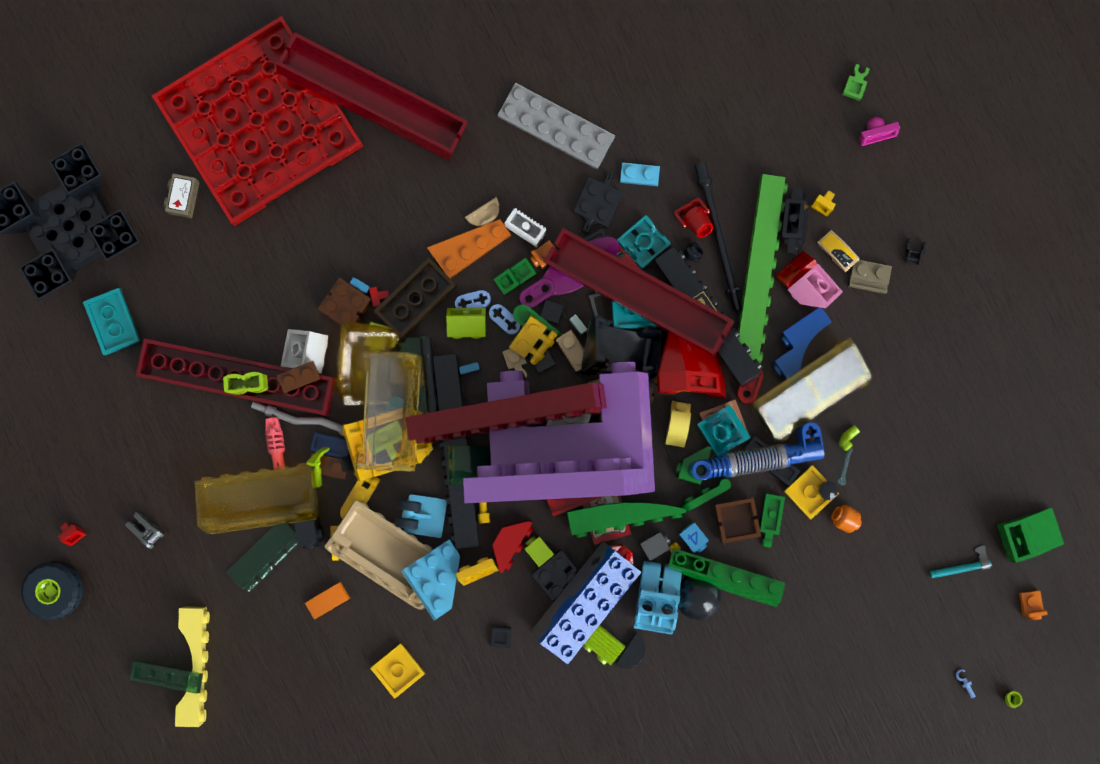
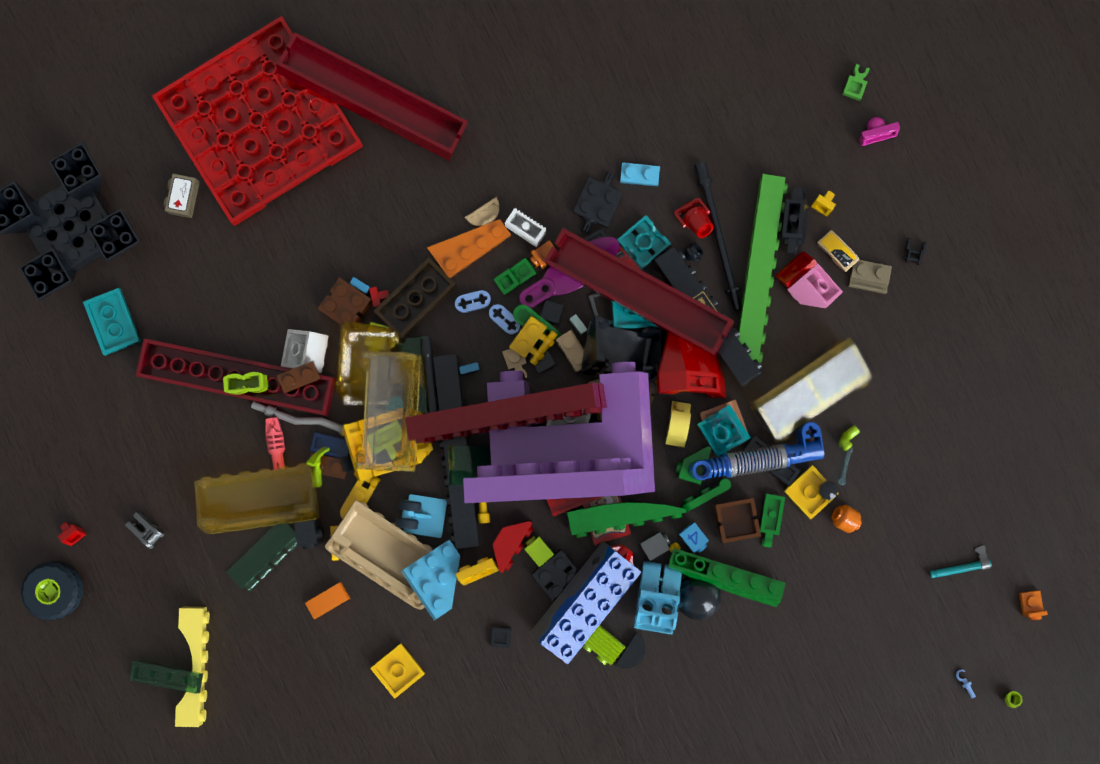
(466, 322): lime brick -> none
(556, 126): light grey plate -> none
(753, 388): red plate -> none
(797, 339): blue arch -> none
(1030, 535): green slope -> none

